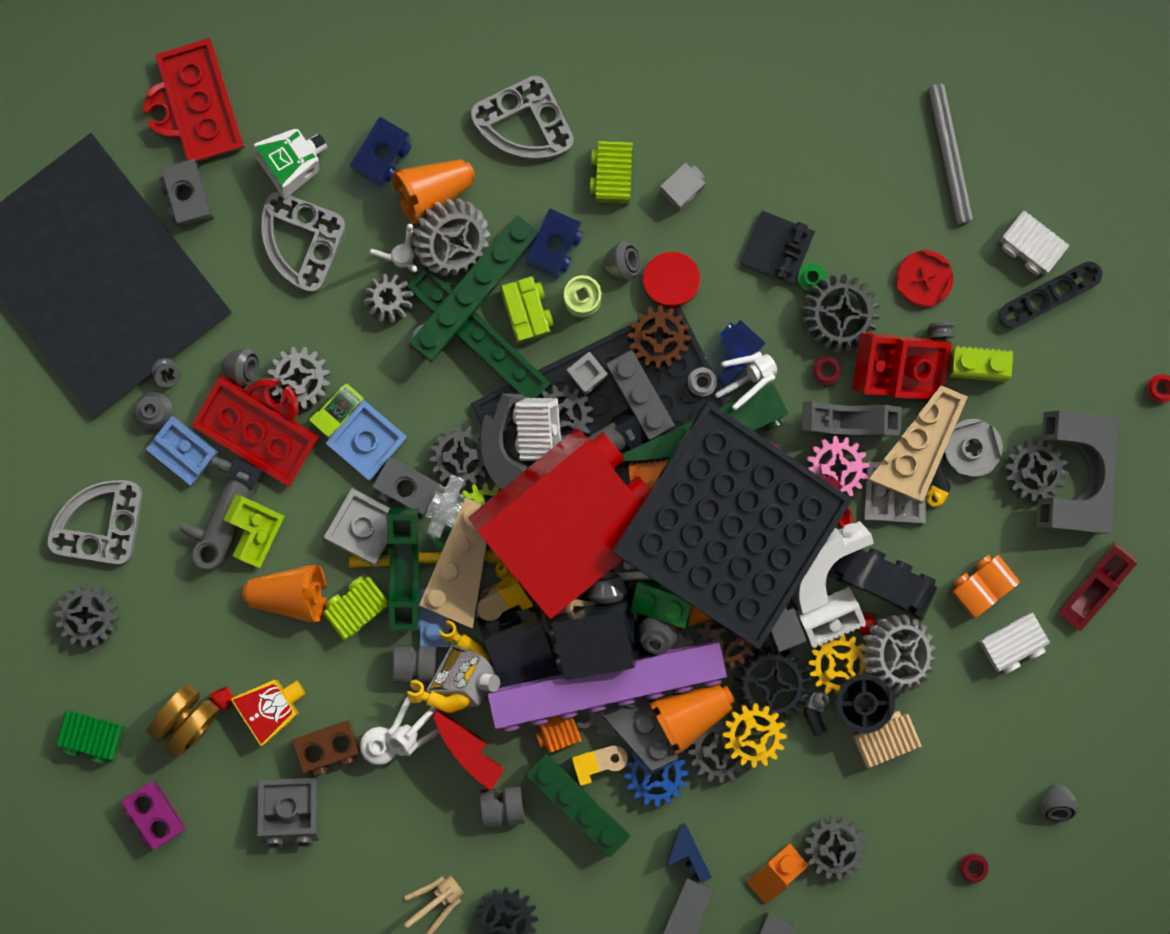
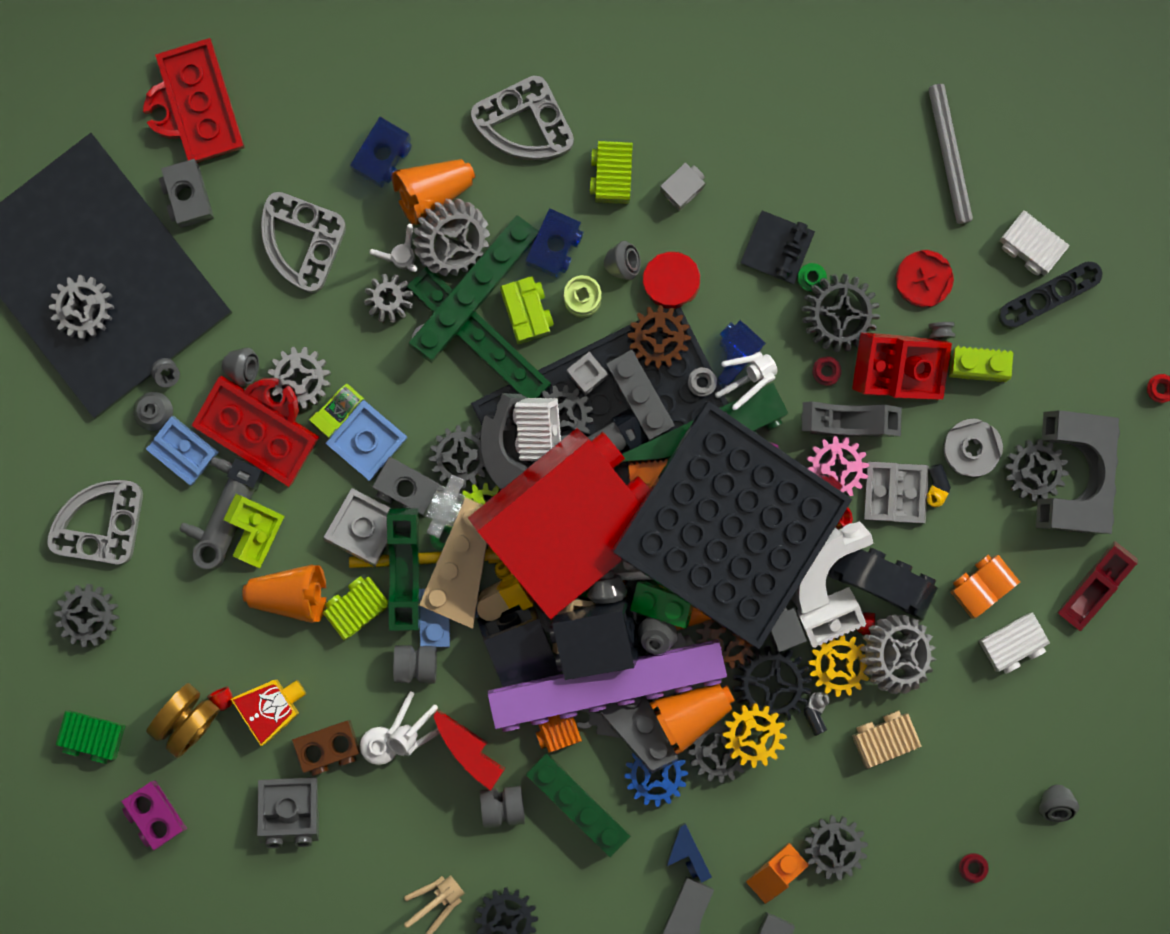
(93, 302): none -> light grey gear
(289, 159): torso -> none
(461, 677): torso -> none
(609, 757): leg -> none
(864, 703): black cylinder -> none
(917, 454): tan wing -> none

